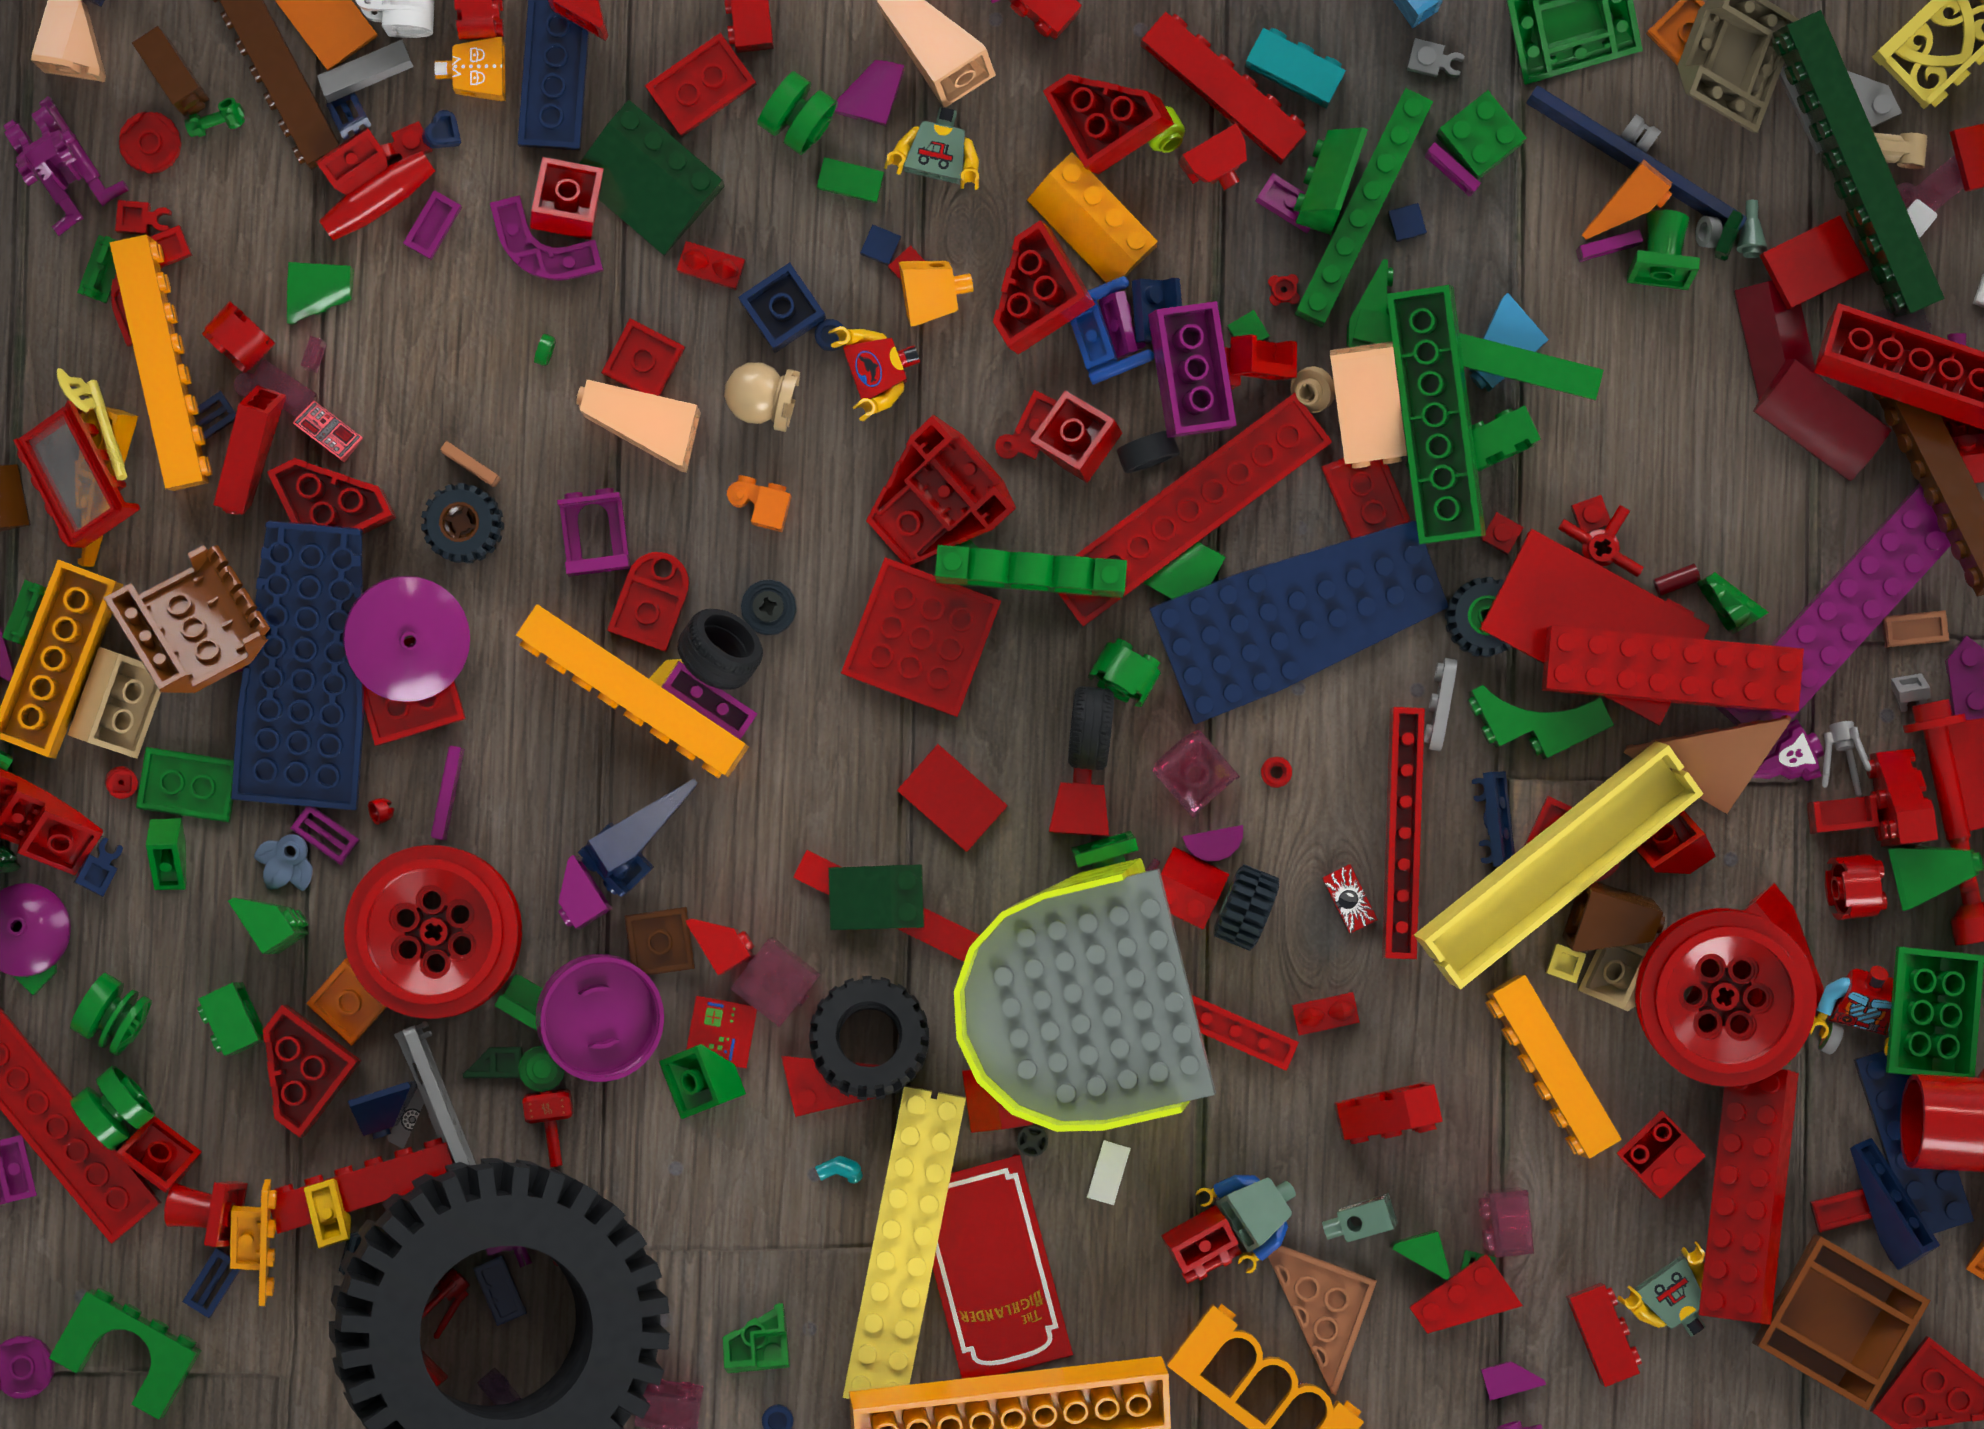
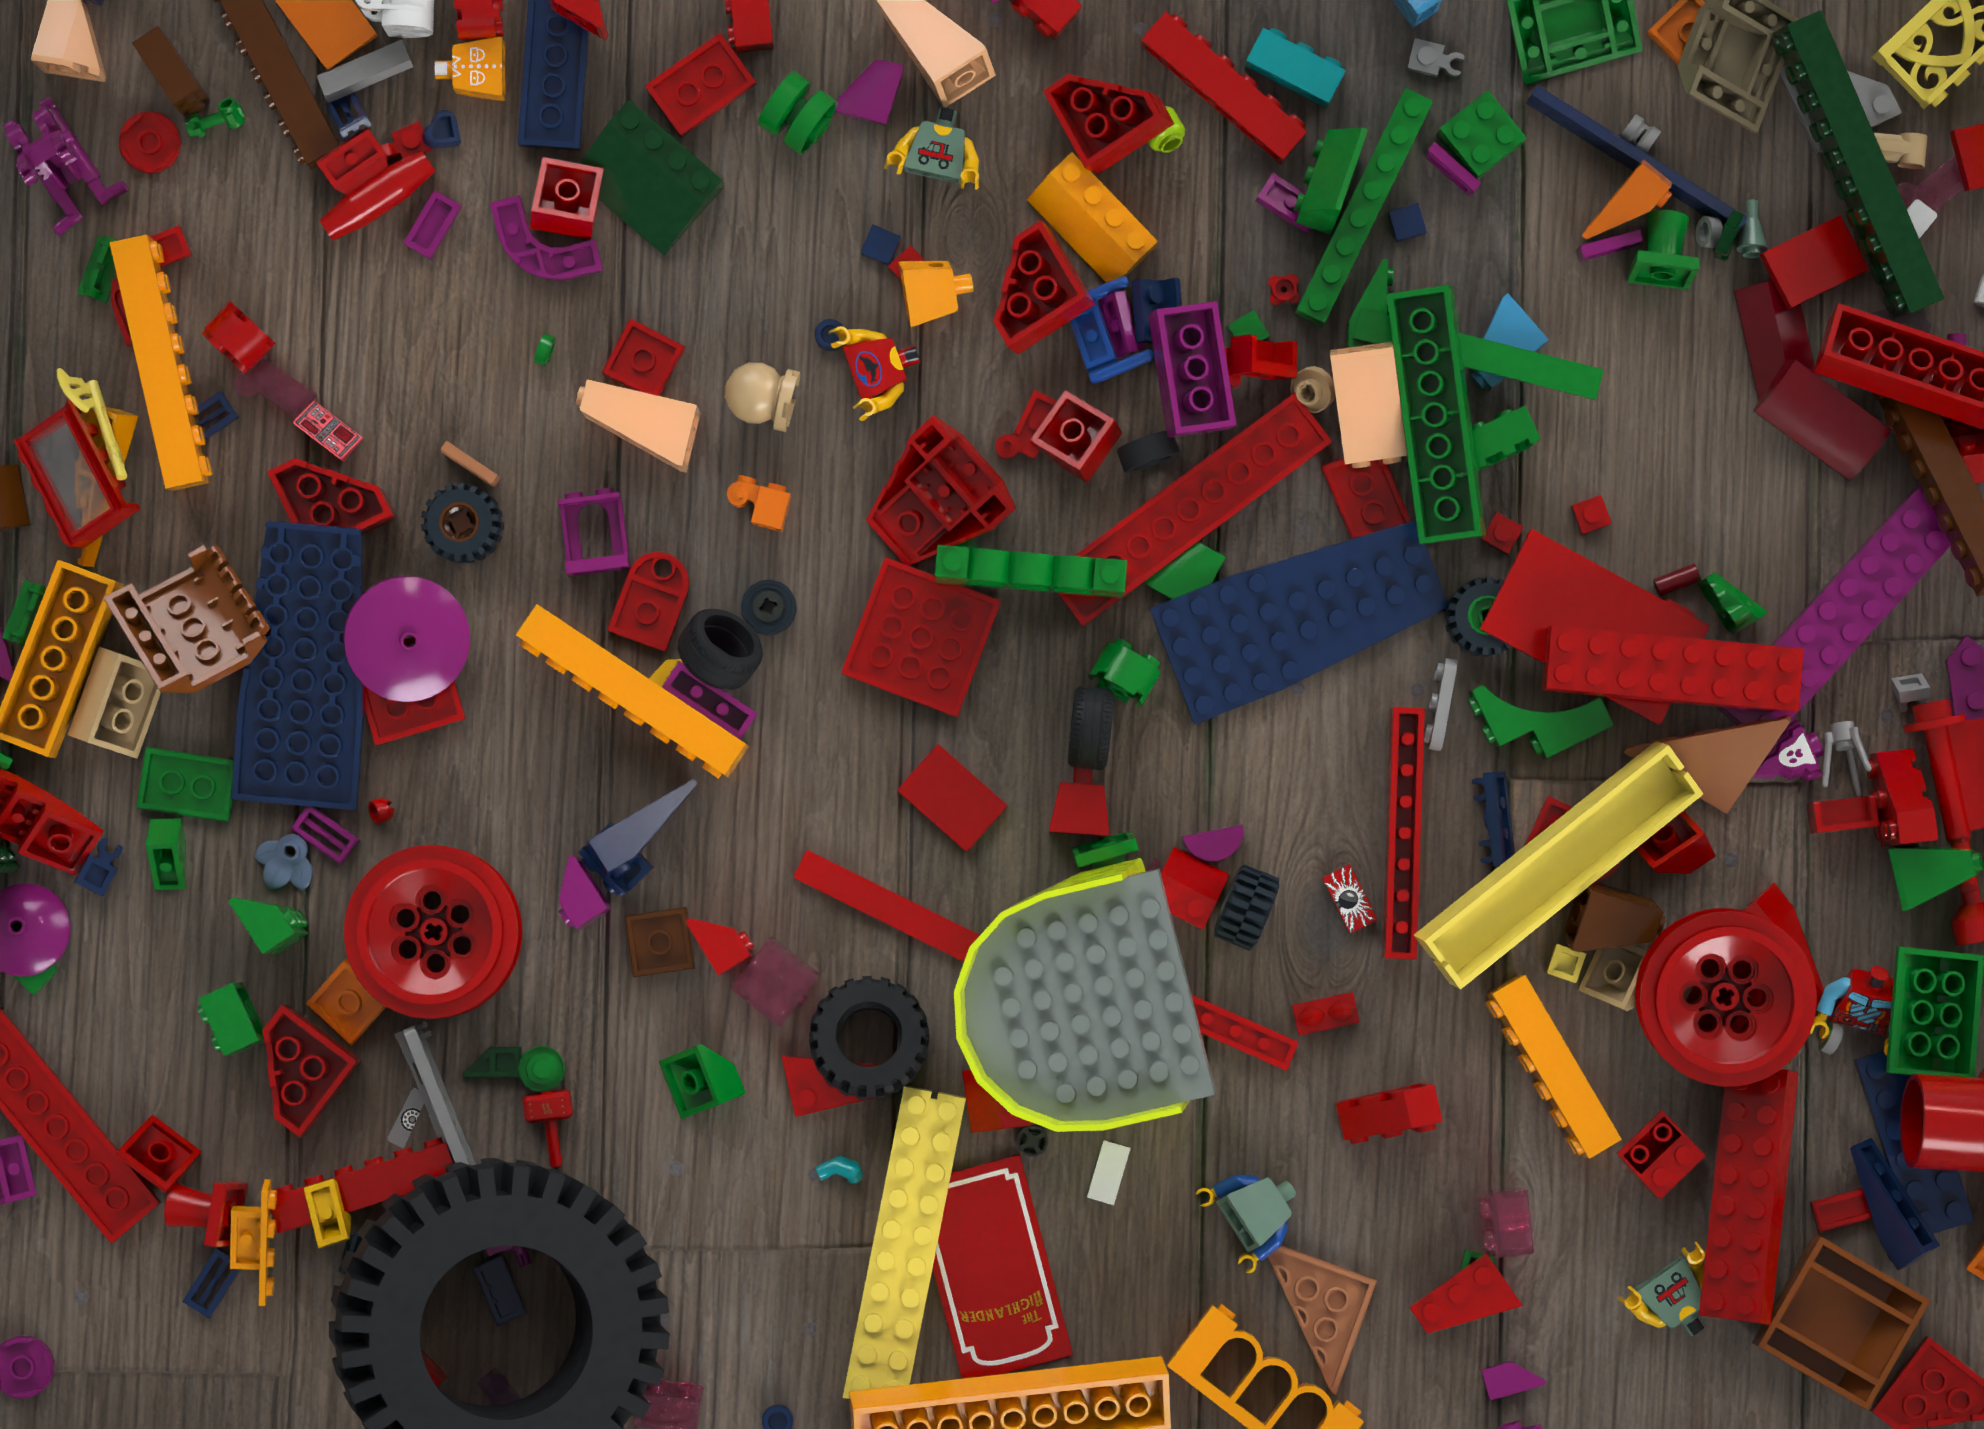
(115, 1017): green wheel -> none
(120, 1101): green wheel -> none
(121, 782): red tile -> none
(135, 217): red plate -> none
(170, 1355): green arch -> none
(248, 449): red slope -> none
(313, 354): clear pink tile -> none
(316, 288): green slope -> none
(382, 1109): dark blue slope -> none
(447, 792): magenta tile -> none
(451, 1286): red plant -> none
(520, 1000): green panel -> none
(599, 1017): magenta piece -> none
(711, 265): red tile -> none
(723, 1028): red tile -> none
(759, 1344): green slope -> none
(782, 307): dark blue brick -> none
(850, 180): green tile -> none
(876, 897): dark green slope -> none
(1194, 772): clear pink slope -> none
(1202, 1244): red brick -> none
(1216, 158): red brick -> none
(1286, 772): red plate -> none
(1376, 1217): sand green torso -> none
(1425, 1250): green slope -> none
(1604, 1334): red brick -> none
(1608, 536): red bar -> none
(1855, 886): red brick -> none
(1915, 629): nougat tile -> none

